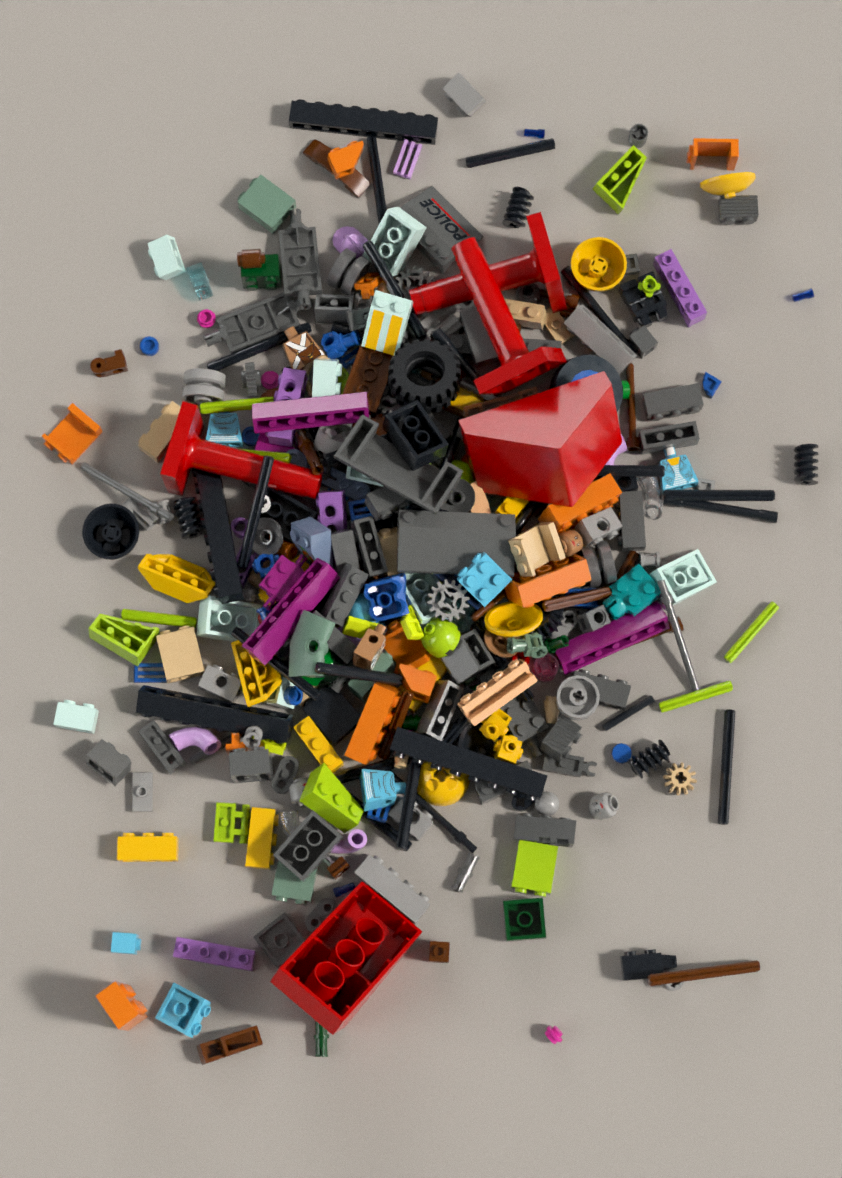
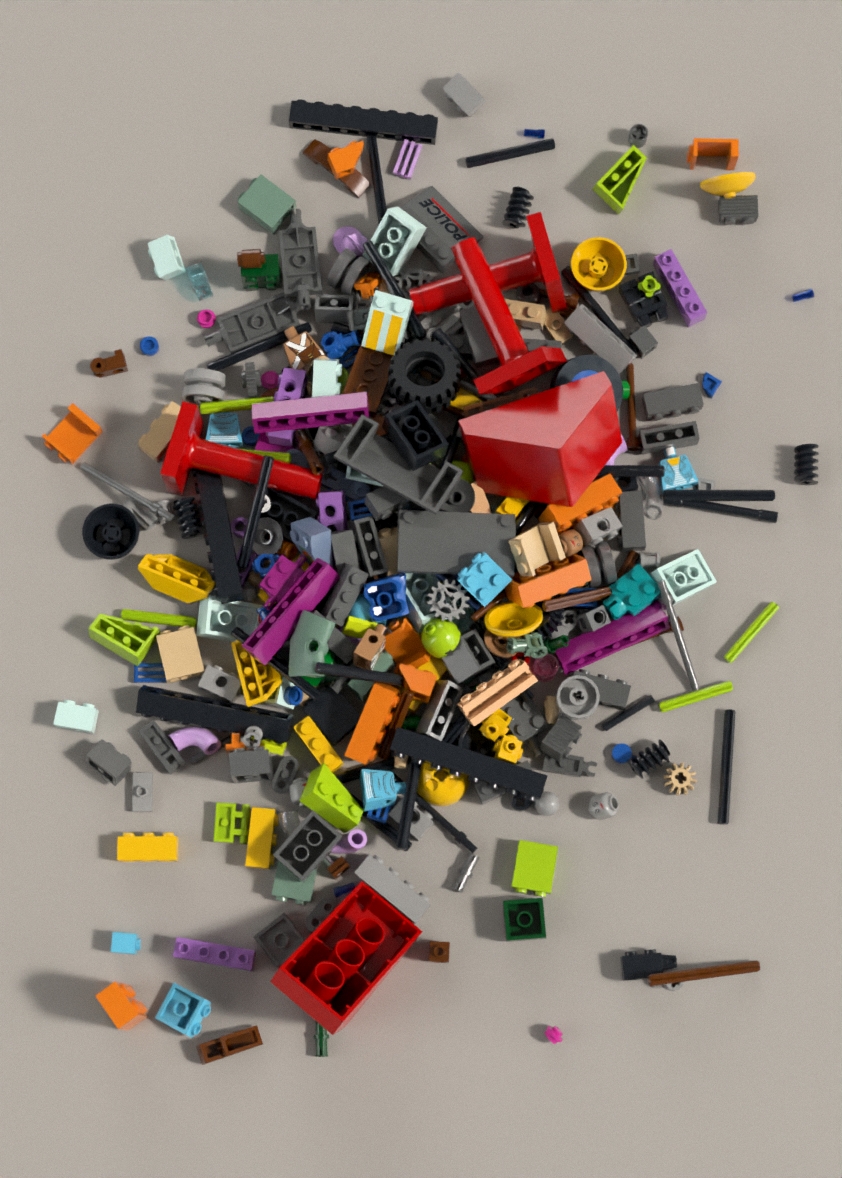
(411, 625): neon yellow tile -> none
(545, 830): dark grey wedge -> none

